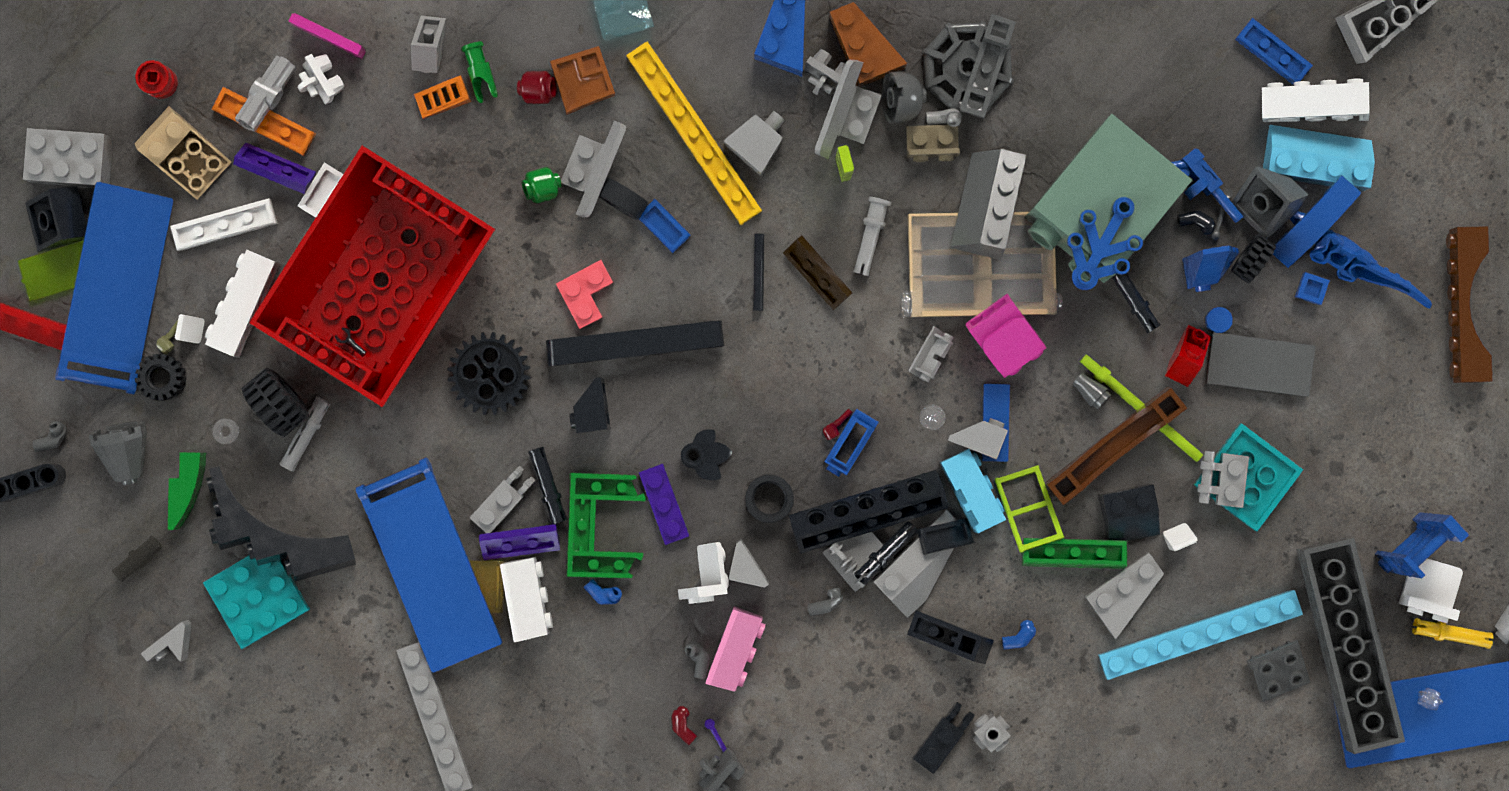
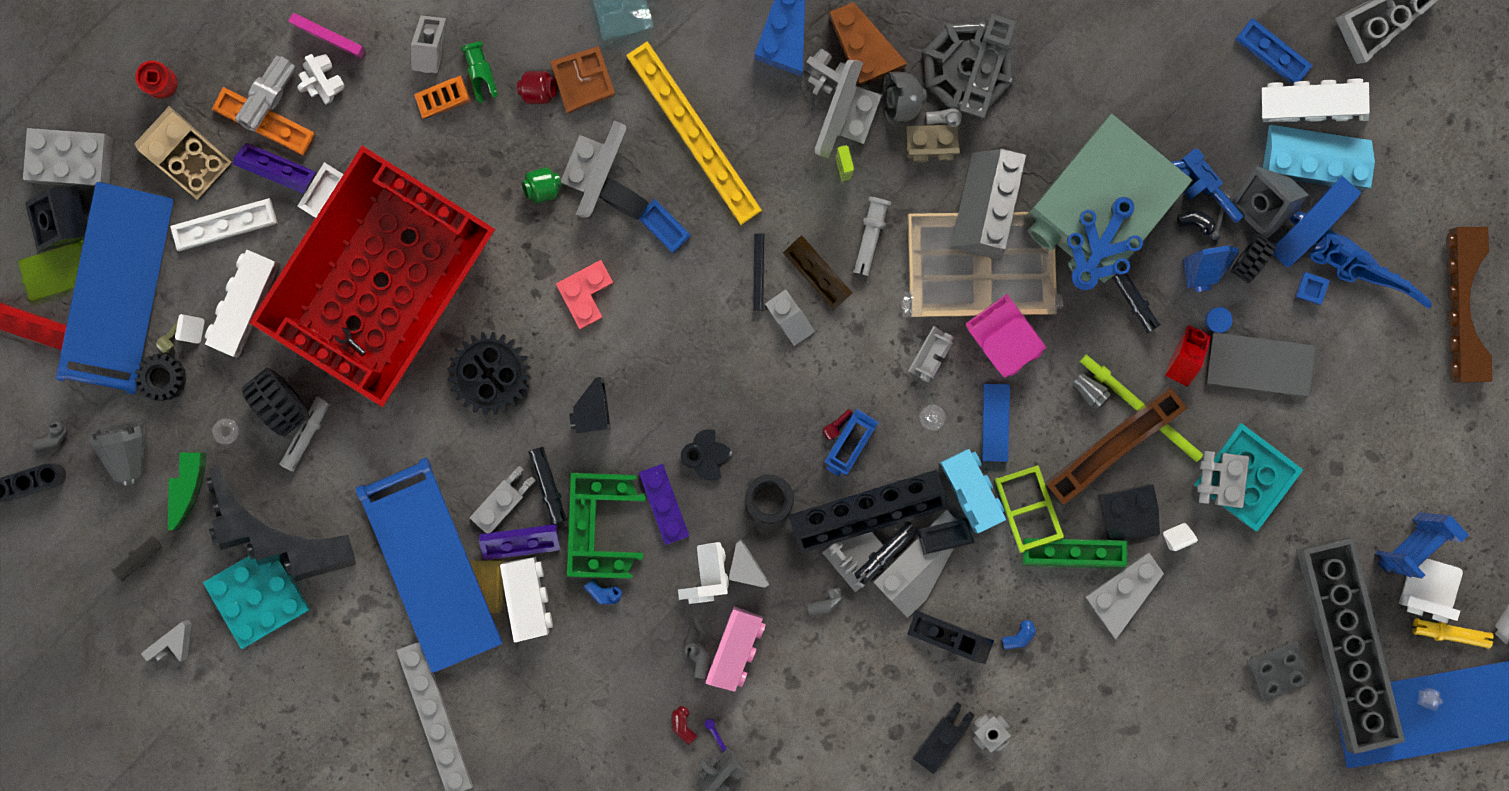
(634, 343): black beam -> none
(756, 141): light grey torso -> none
(790, 317): none -> light grey slope
(982, 437): light grey slope -> none
(1200, 634): medium azure plate -> none

